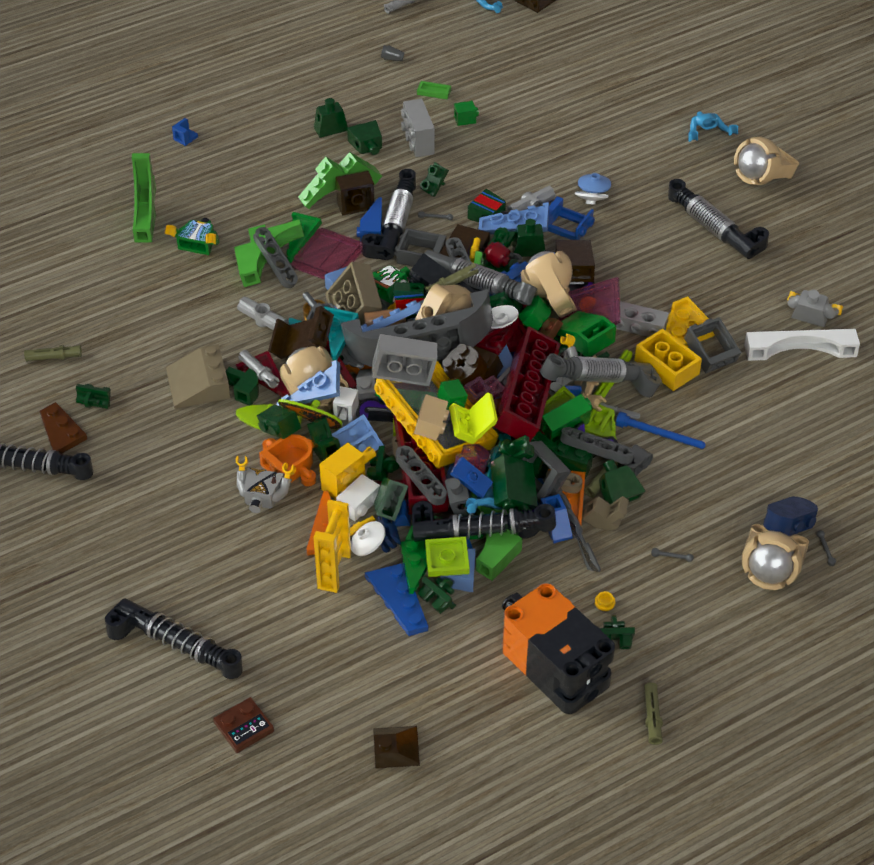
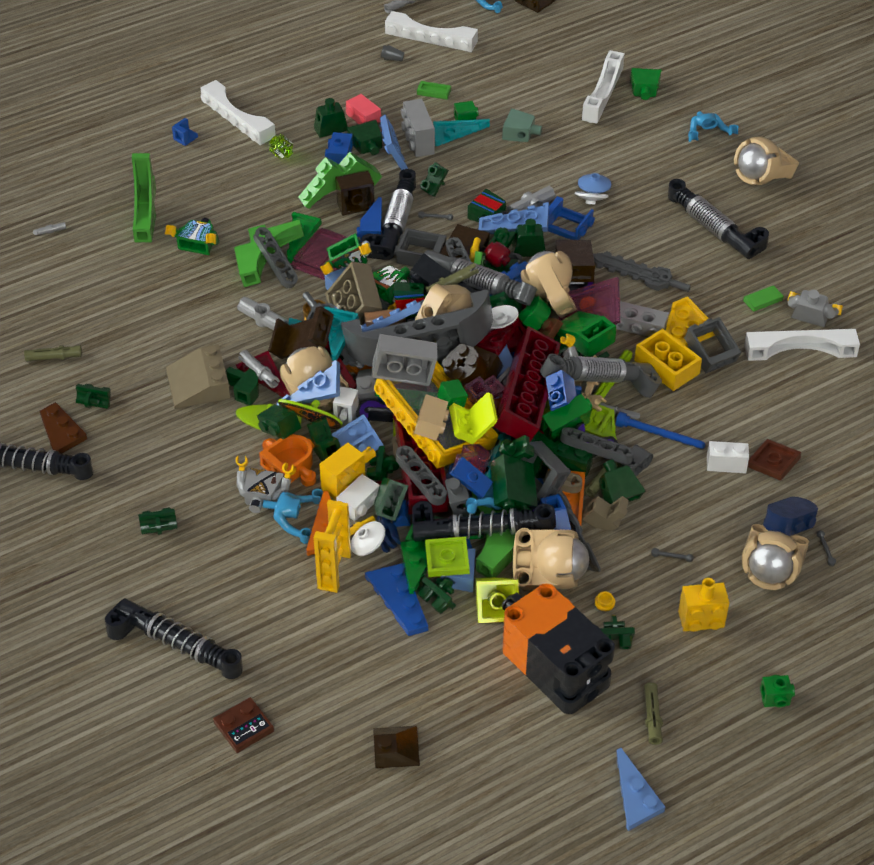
(49, 228): none -> light grey piece
(157, 521): none -> dark green hips
(256, 127): none -> white arch
(281, 146): none -> clear neon green head
(289, 506): none -> dark azure piece
(339, 146): none -> blue brick
(345, 252): none -> torso
(362, 109): none -> coral brick
(391, 143): none -> medium blue wing
(451, 130): none -> teal wing
(458, 38): none -> white arch
(490, 596): none -> neon yellow slope
(520, 126): none -> sand green torso
(549, 558): none -> tan piece
(560, 389): none -> blue slope
(596, 102): none -> white arch
(638, 797): none -> medium blue wing
(645, 82): none -> green torso
(654, 278): none -> dark grey bar
(703, 606): none -> yellow brick
(727, 457): none -> white brick
(763, 298): none -> bright green tile
(774, 459): none -> copper plate
(776, 691): none -> green brick

